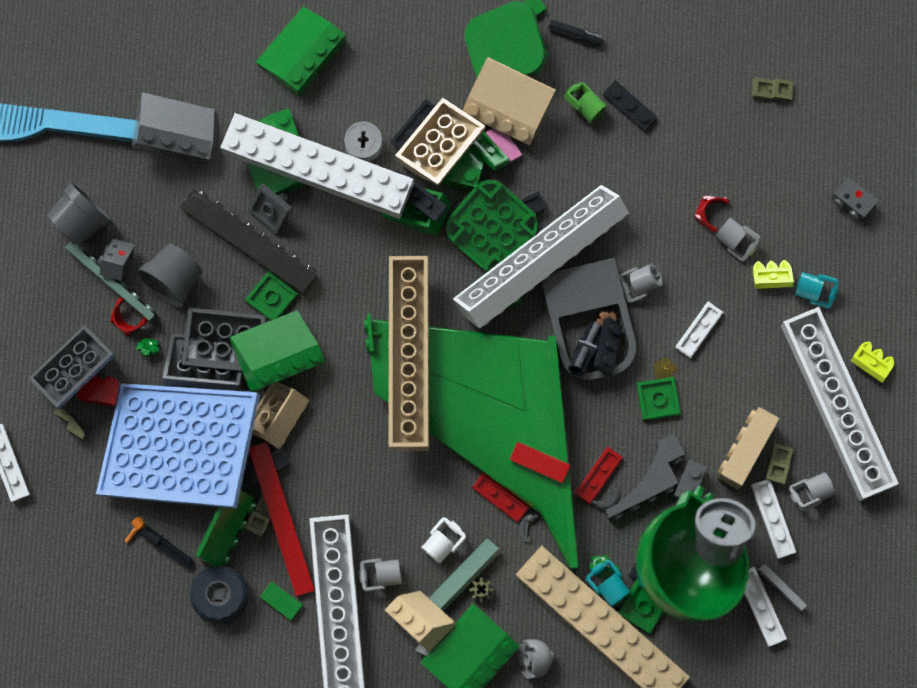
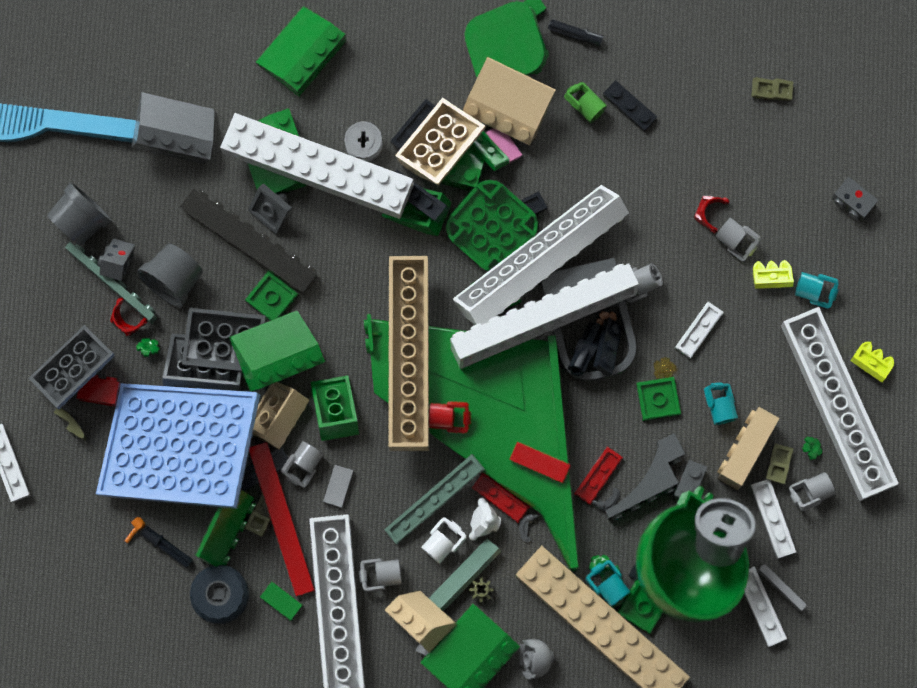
(306, 459): none -> light grey piece
(334, 408): none -> green slope
(338, 486): none -> light grey tile
(434, 499): none -> sand green tile
(442, 416): none -> red piece
(483, 520): none -> white rock
(544, 315): none -> white brick
(722, 408): none -> teal piece
(812, 446): none -> green plant

